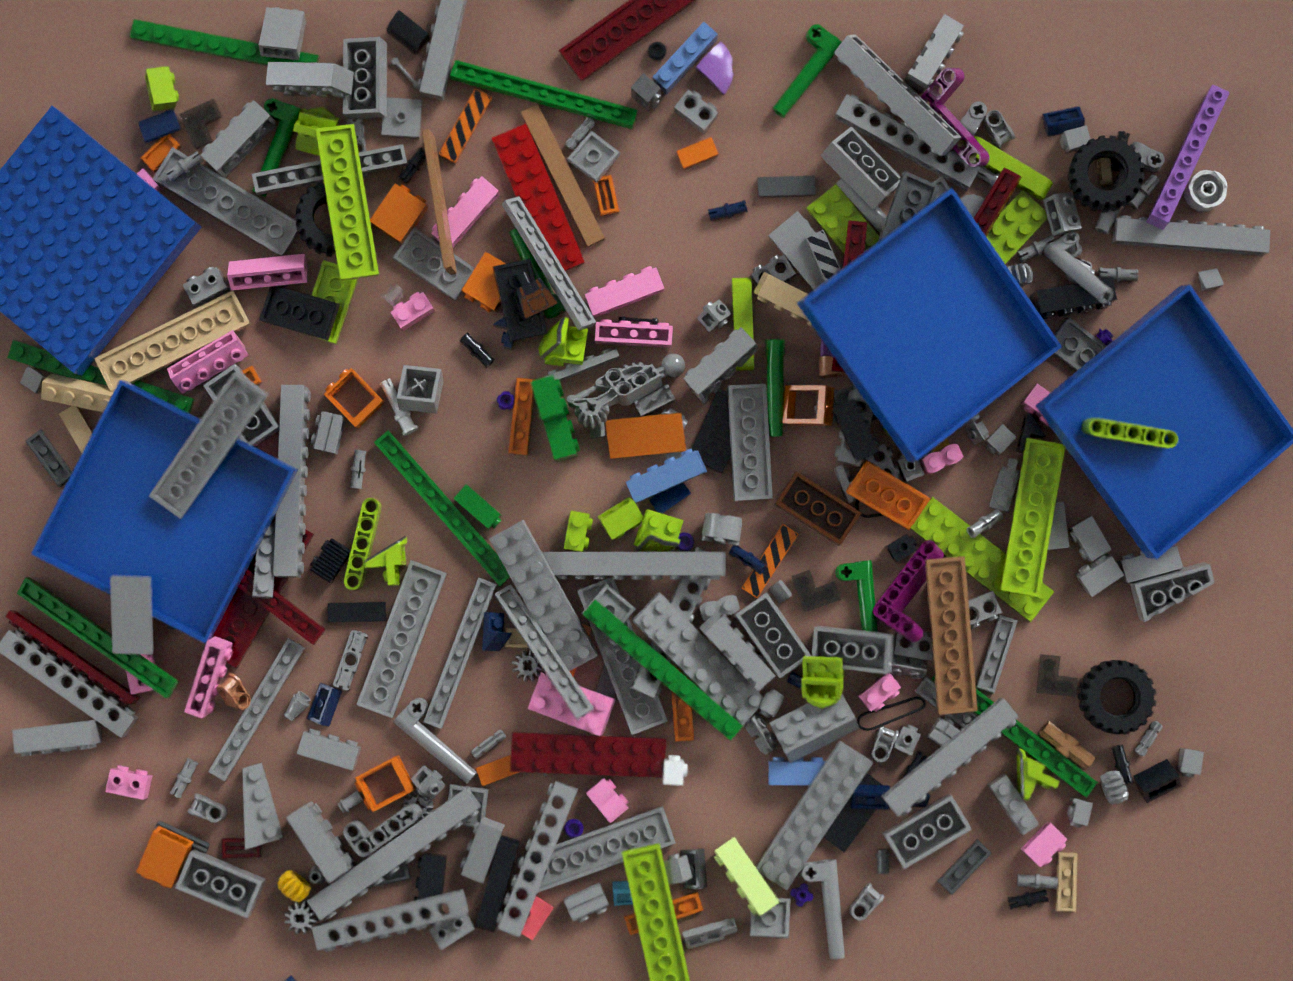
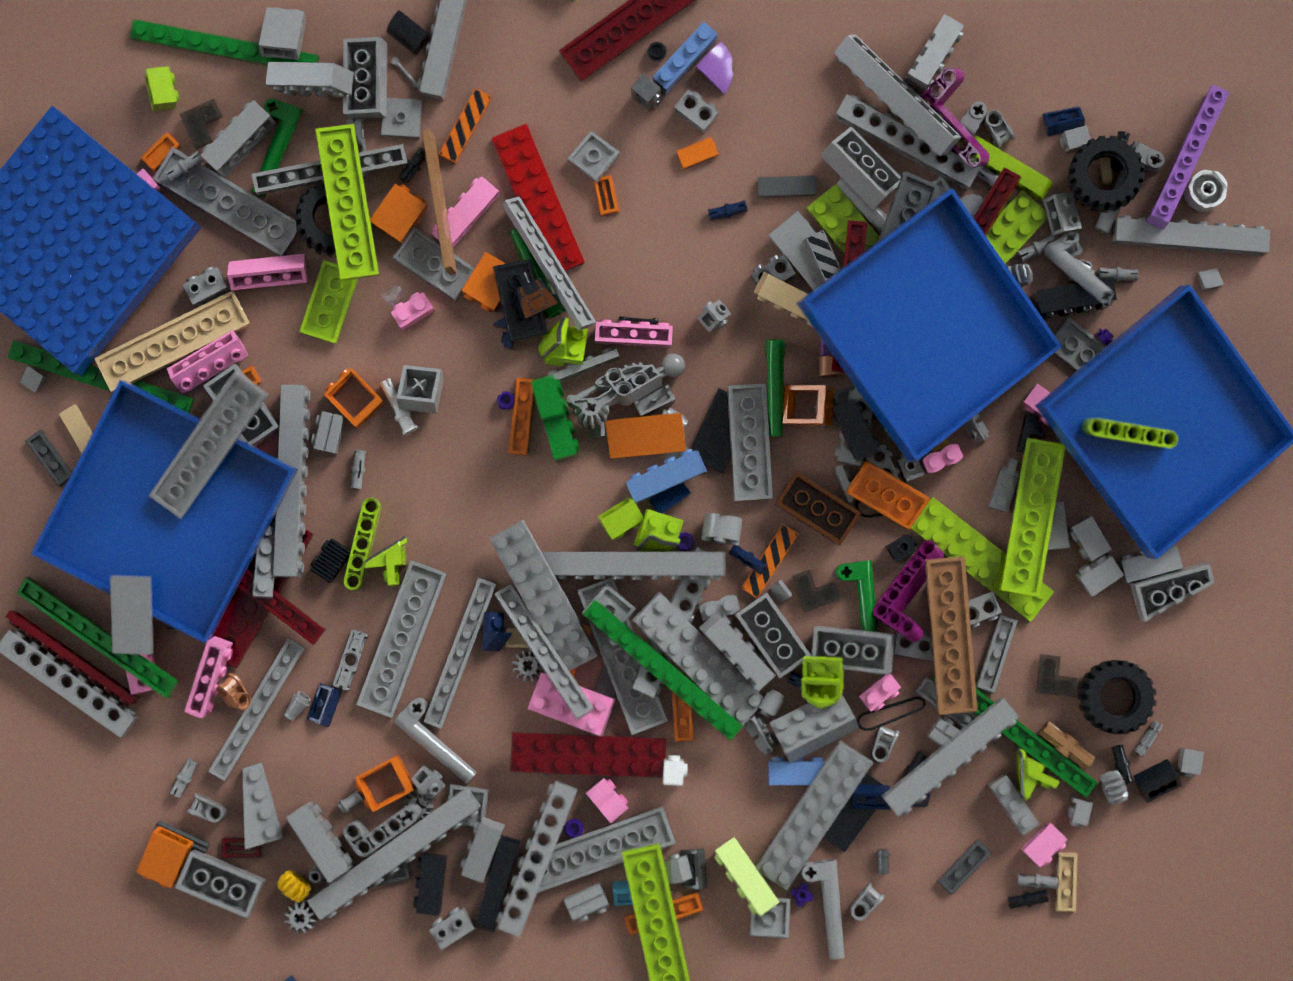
(51, 737): light grey brick -> none
(75, 392): tan brick -> none
(129, 783): bright pink brick -> none
(159, 125): dark blue slope -> none
(299, 312): black tile -> none
(306, 124): lime piece -> none
(324, 931): light grey brick -> none
(329, 749): light grey brick -> none
(357, 612): black tile -> none
(442, 507): green plate -> none
(477, 350): black pin -> none
(478, 507): green brick -> none
(488, 744): light grey axle -> none
(495, 770): orange tile -> none
(537, 916): coral plate -> none
(543, 94): green plate -> none
(562, 175): medium nougat tile -> none
(577, 530): lime brick -> none
(580, 133): light grey axle -> none
(624, 292): bright pink brick -> none
(709, 933): light grey hinge -> none
(720, 364): light grey wedge -> none
(743, 312): lime beam -> none
(826, 46): green axle -> none
(900, 742): light grey brick -> none
(915, 669): light grey hinge -> none
(926, 831): light grey brick -> none
(984, 523): light grey pin -> none
(999, 440): light grey brick -> none
(1144, 191): light grey axle -> none

